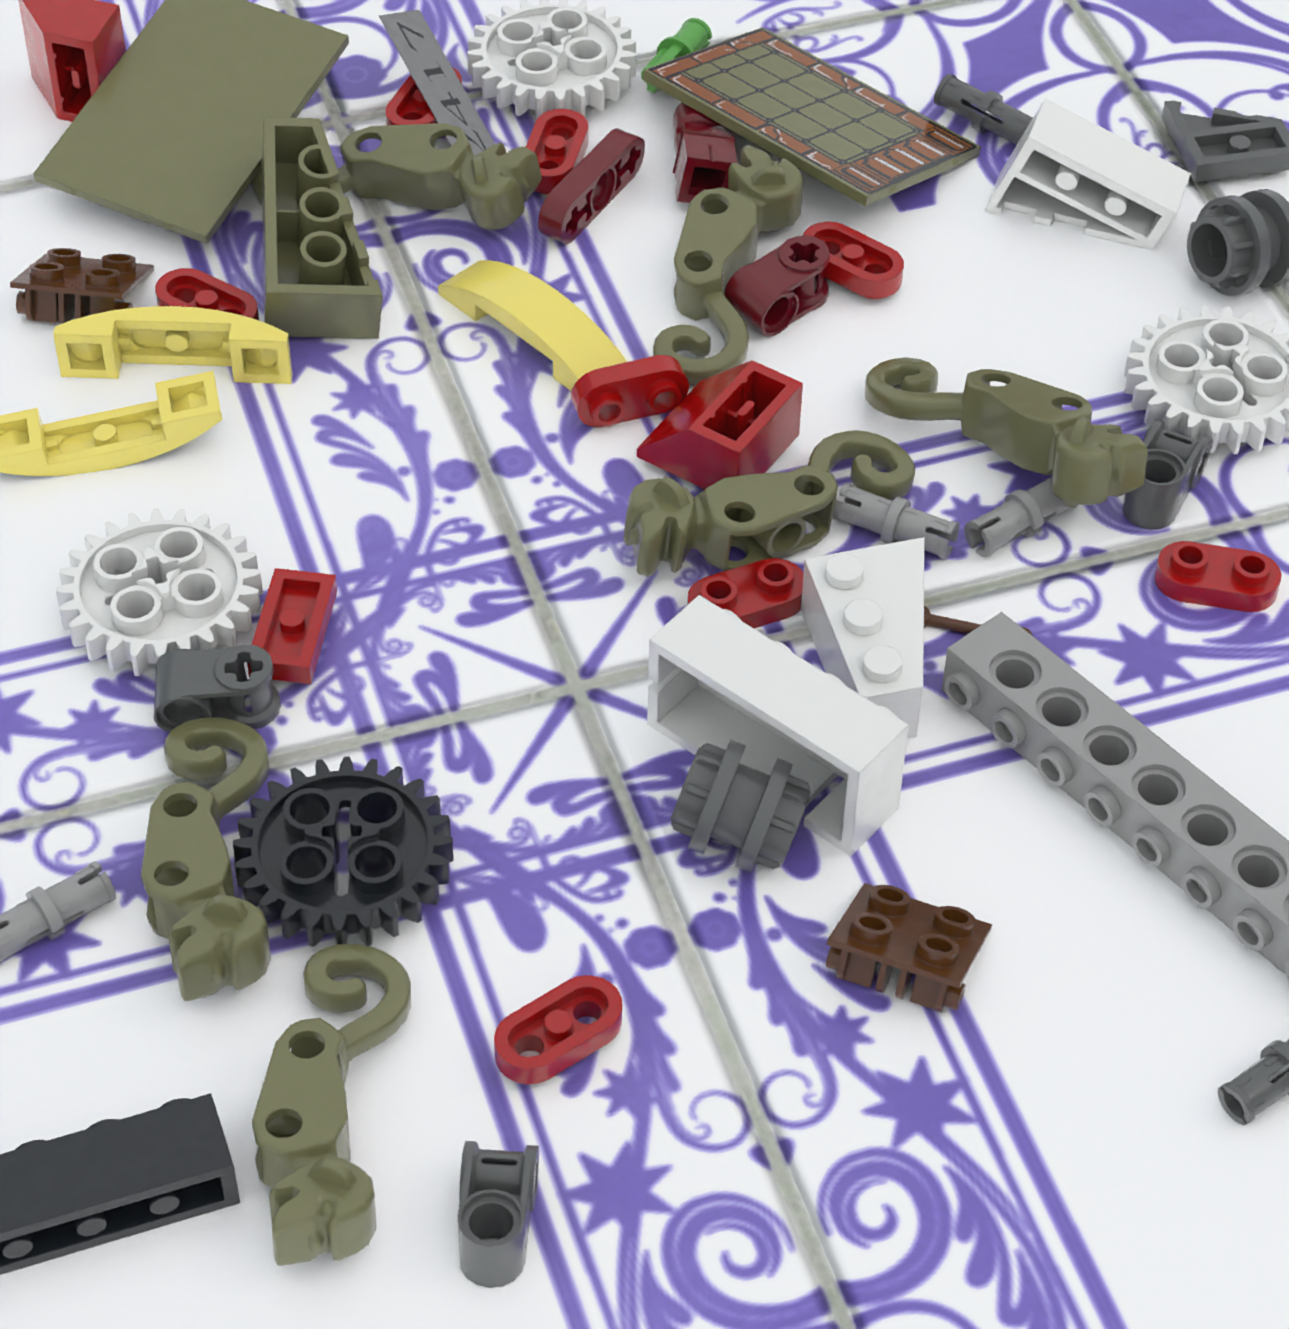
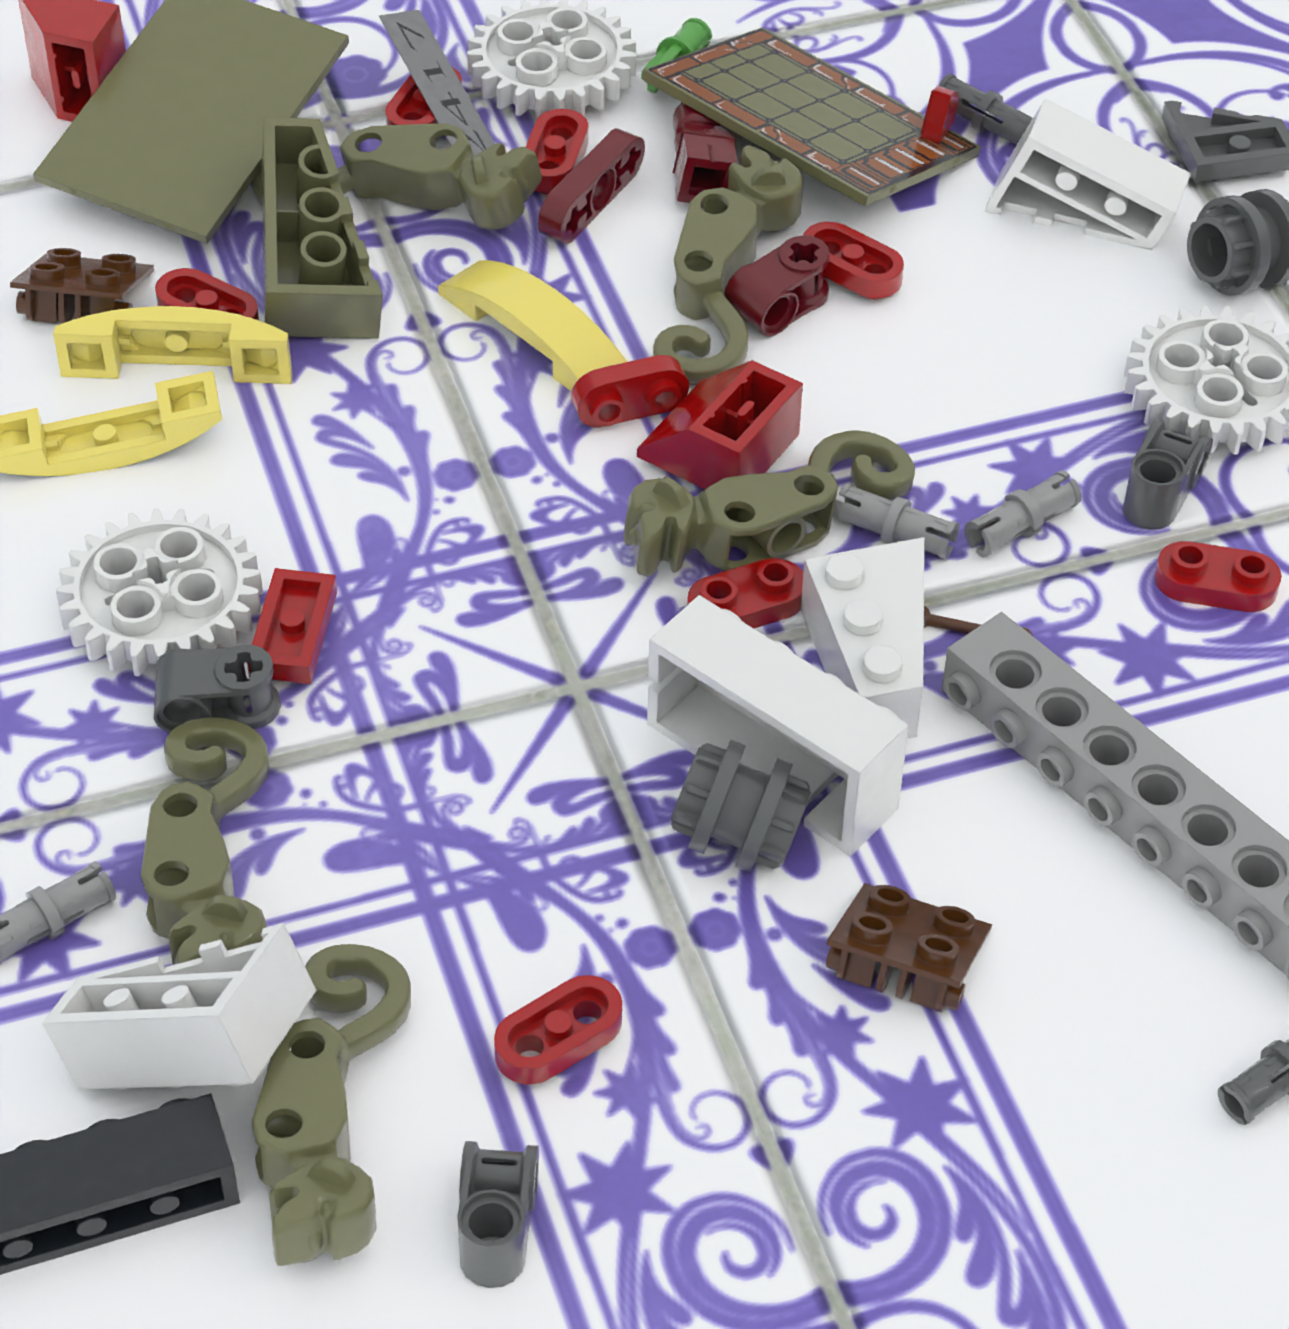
(184, 1021): none -> white wedge
(293, 849): black gear -> none
(939, 114): none -> red tile
(1020, 424): olive animal -> none

